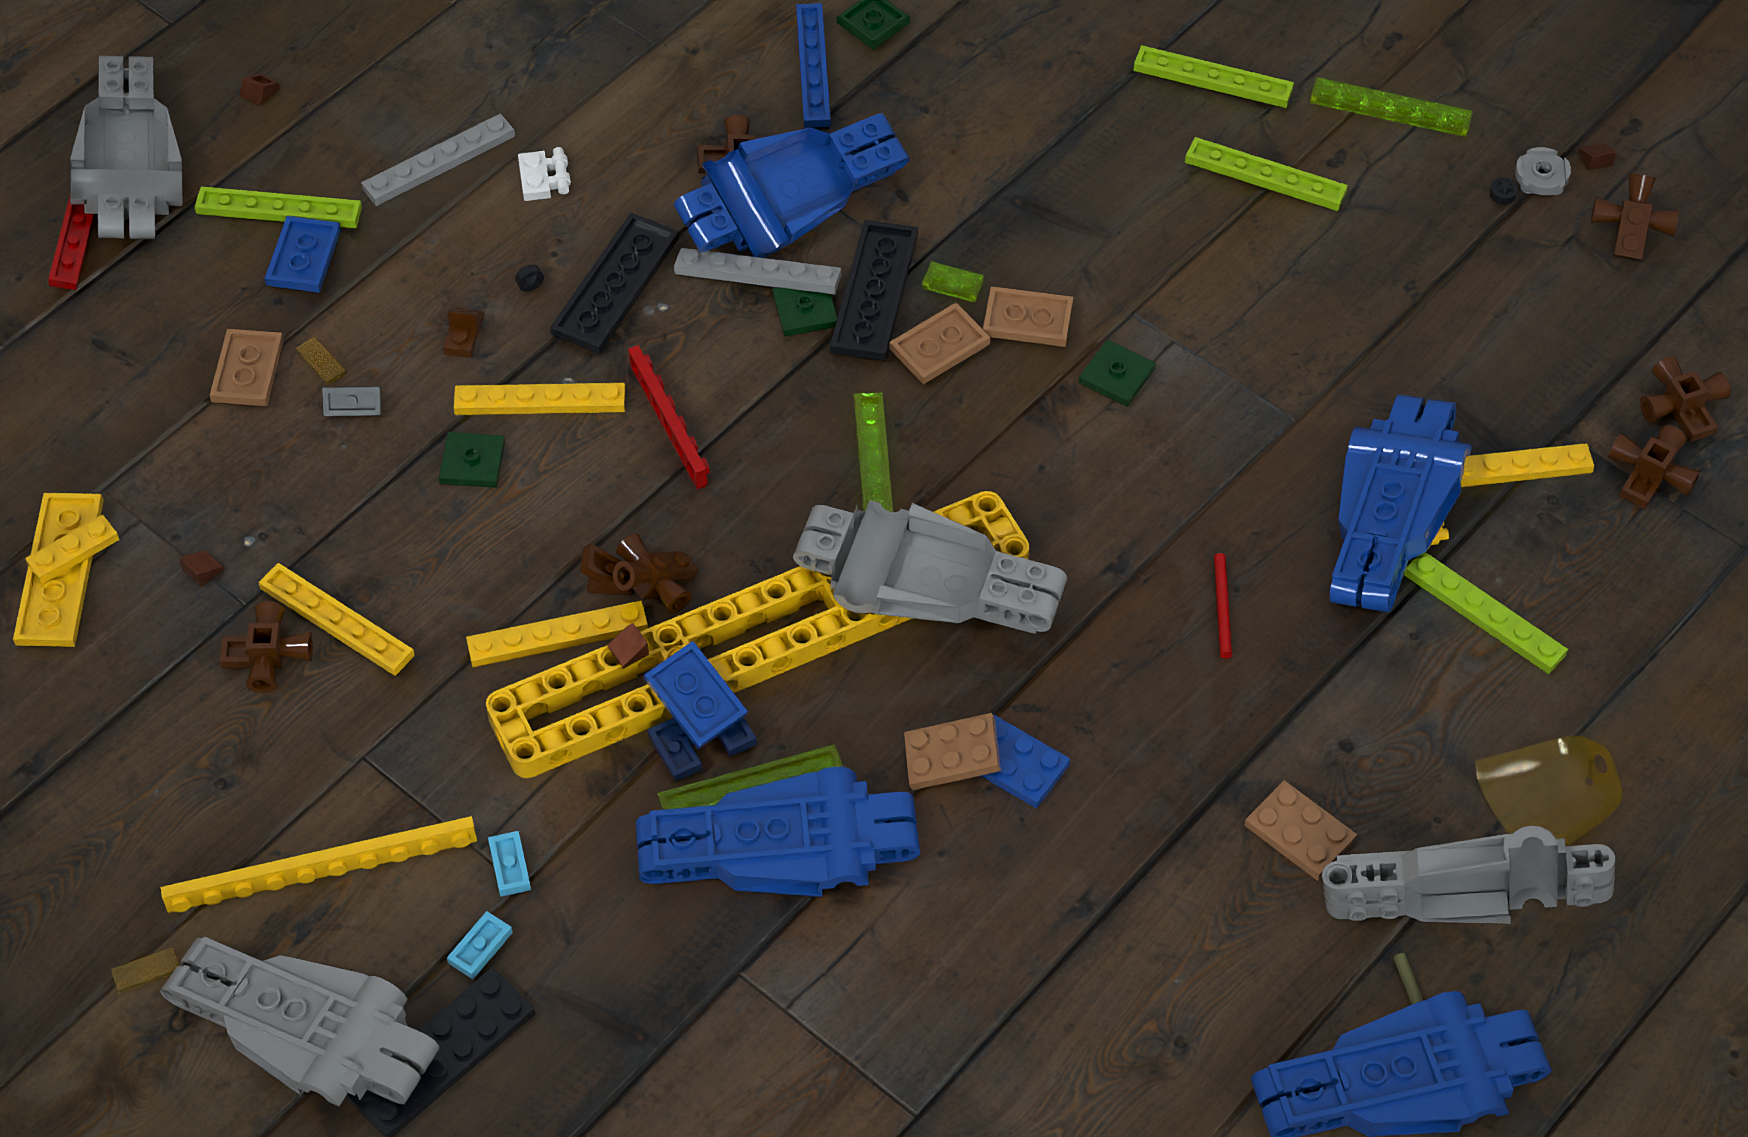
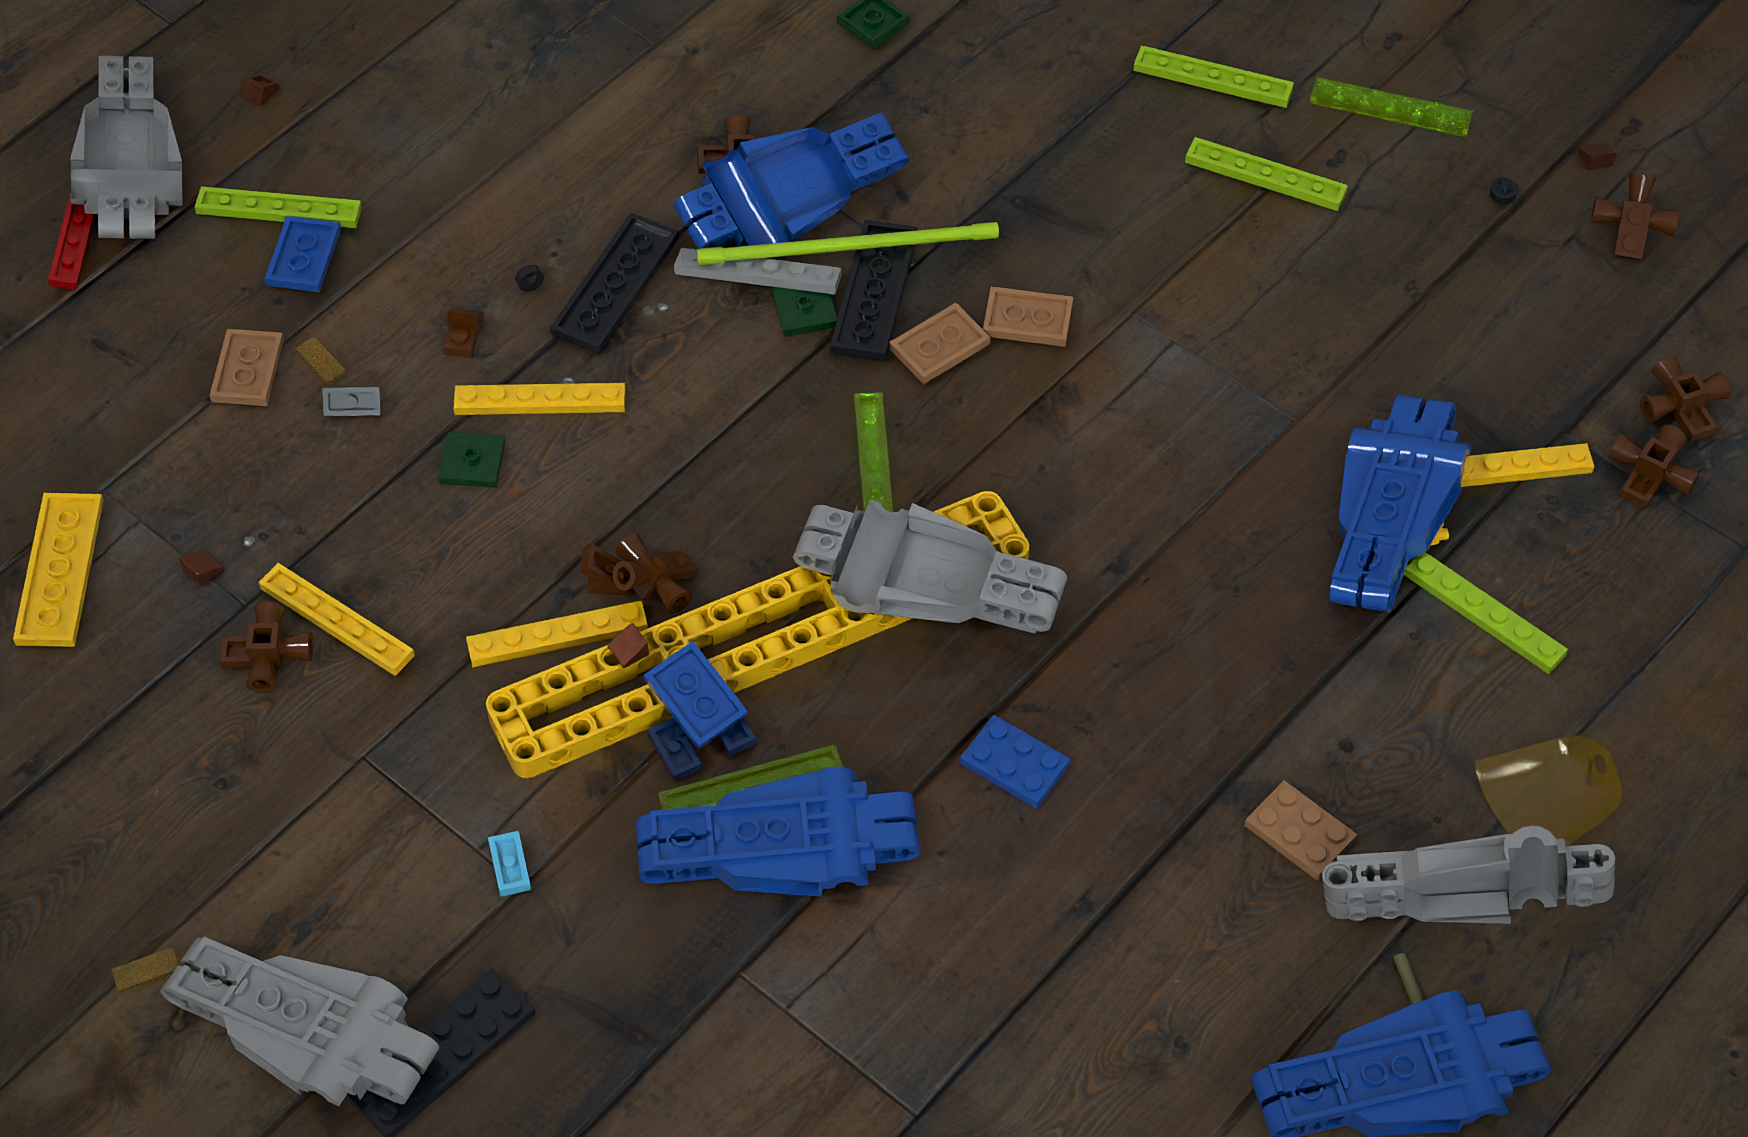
(72, 549): yellow plate -> none
(318, 864): yellow plate -> none
(437, 159): light grey plate -> none
(479, 945): medium azure plate -> none
(534, 174): white plate -> none
(665, 410): red plate -> none
(719, 255): none -> lime piece
(813, 65): blue plate -> none
(952, 751): medium nougat plate -> none
(953, 281): clear neon green plate -> none
(1117, 373): dark green plate -> none
(1222, 606): red bar -> none
(1533, 181): light grey plate -> none

